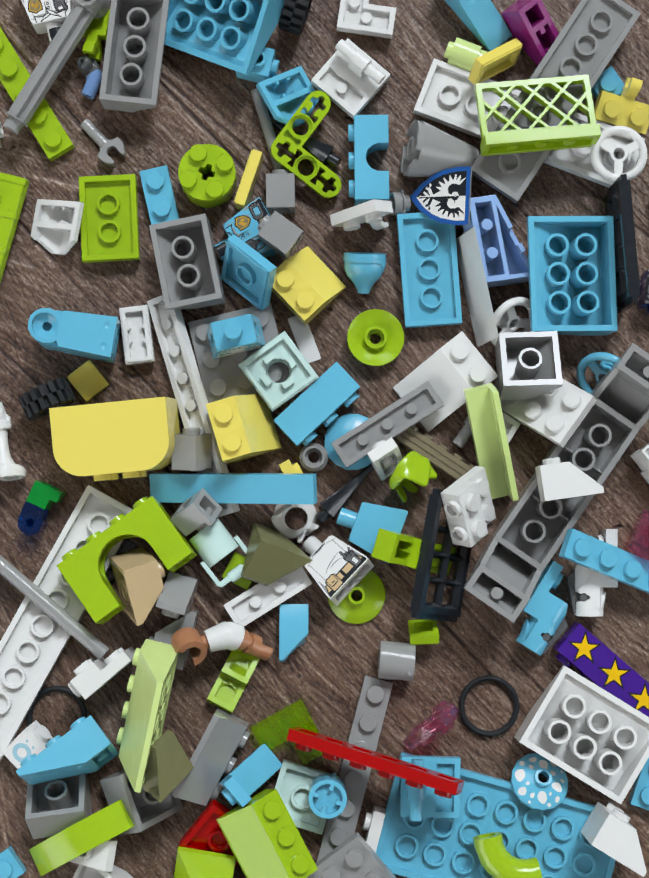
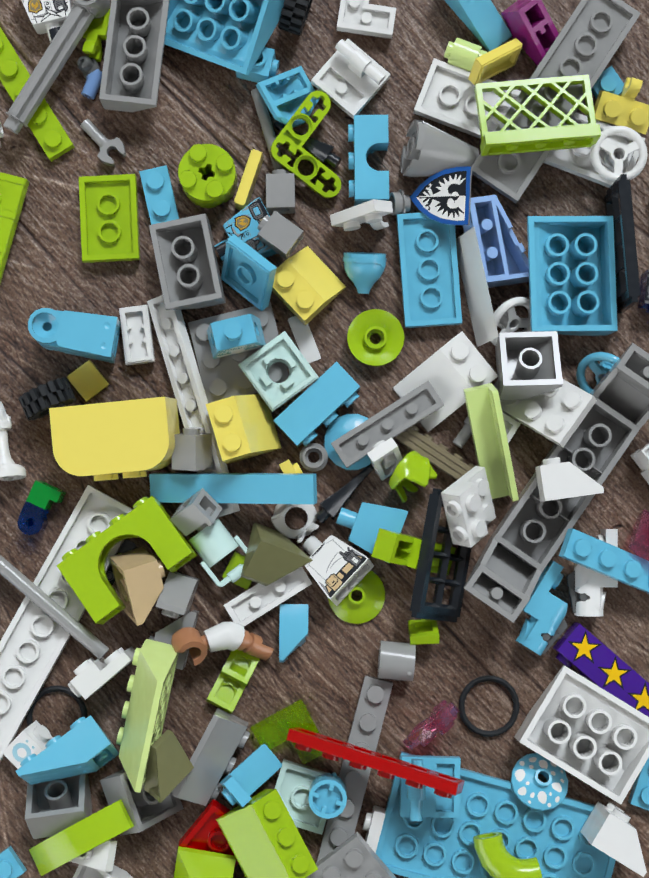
(57, 224): white slope -> none

